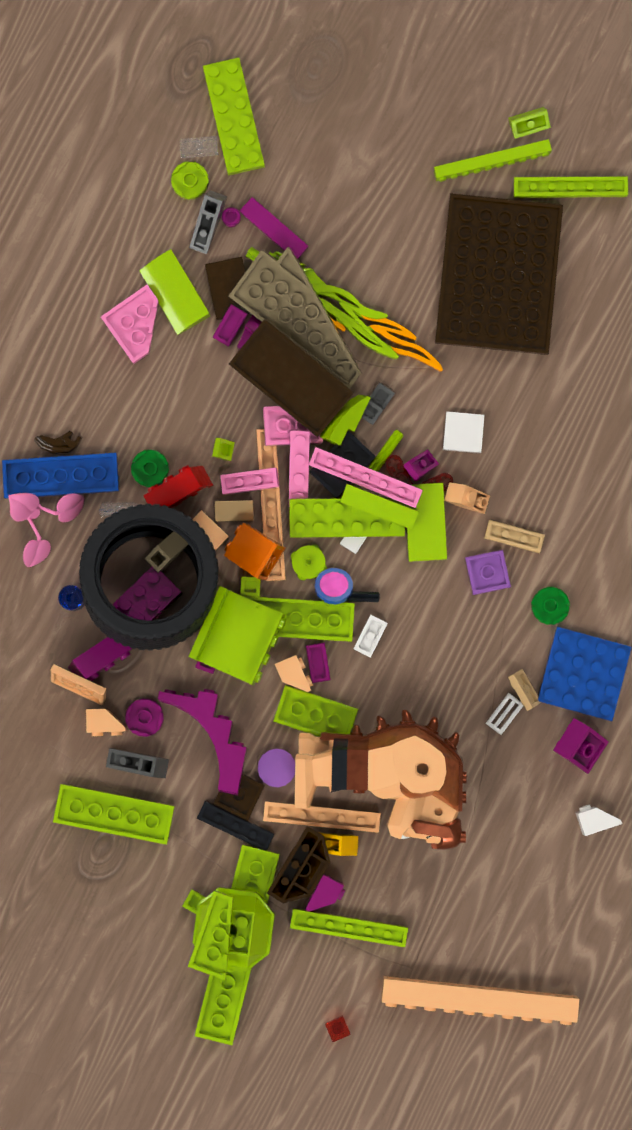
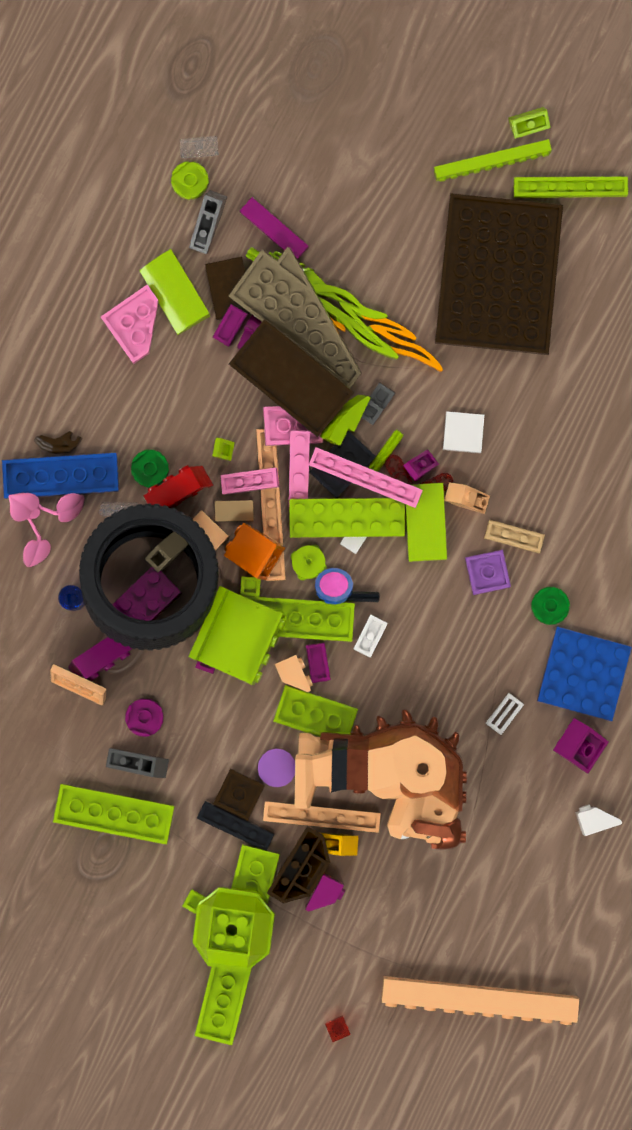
(103, 721): light nougat slope -> none
(203, 709): magenta arch -> none
(212, 944): lime wing -> none
(231, 217): magenta tile -> none
(233, 116): lime plate -> none
(349, 927): lime plate -> none
(379, 506): lime tile -> none
(524, 689): tan plate -> none

